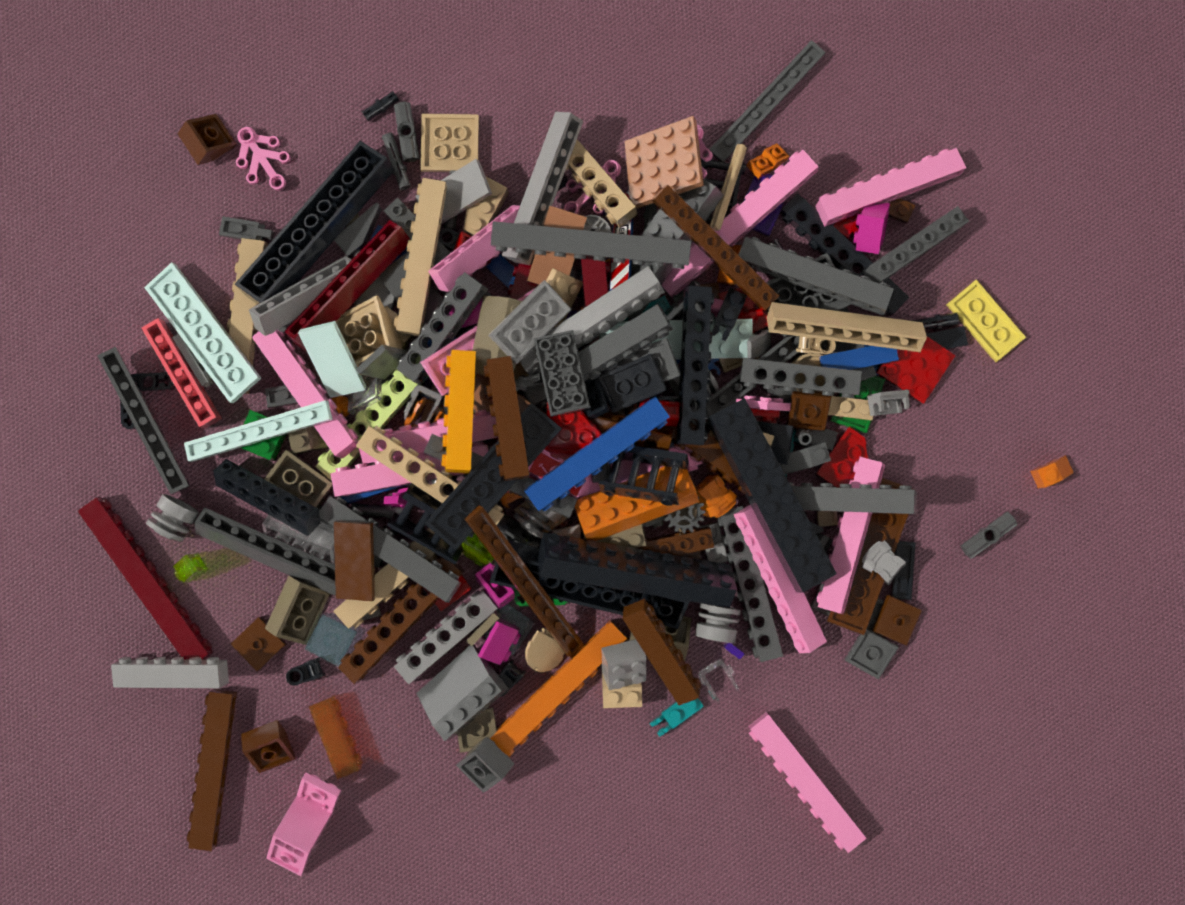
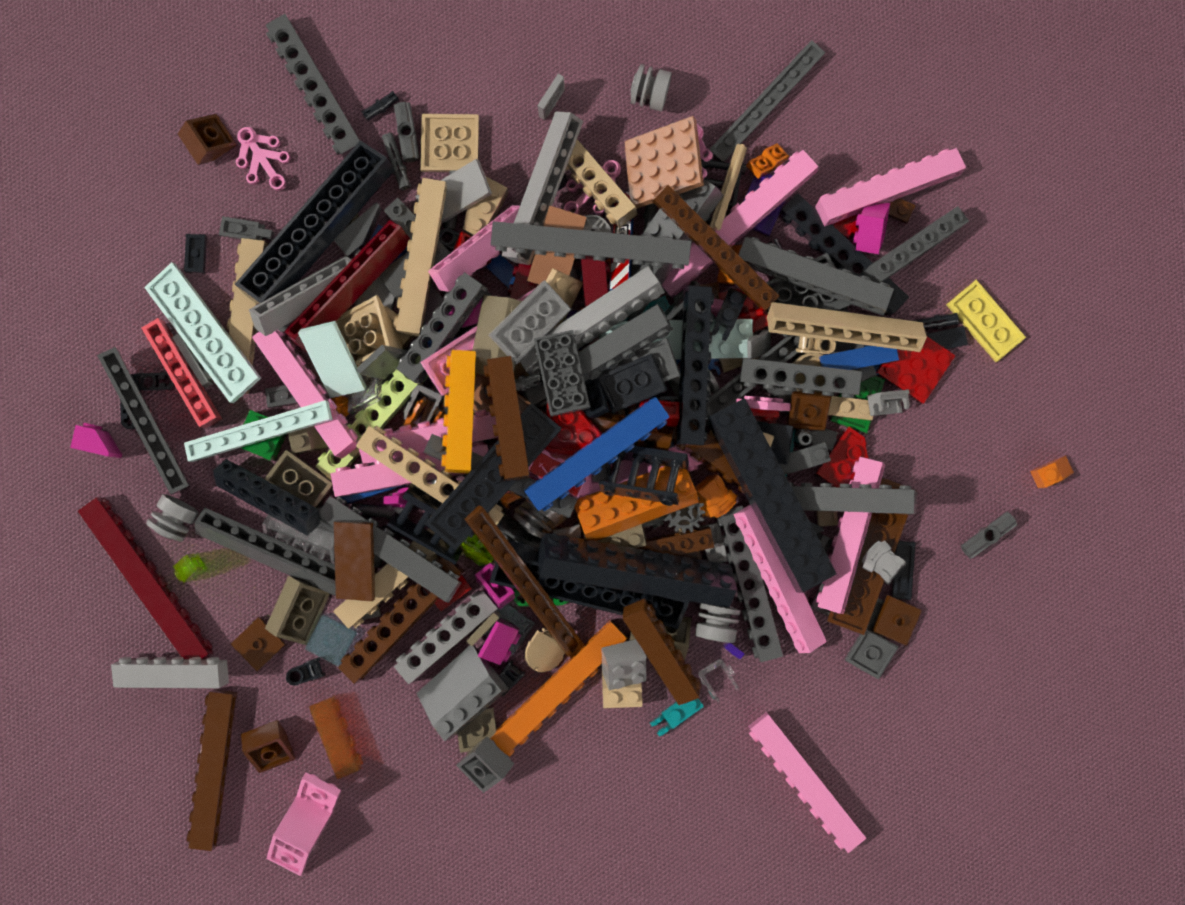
(94, 440): none -> dark pink slope
(195, 253): none -> black plate
(283, 28): none -> dark grey brick
(551, 97): none -> light grey tile
(650, 87): none -> light grey wheel

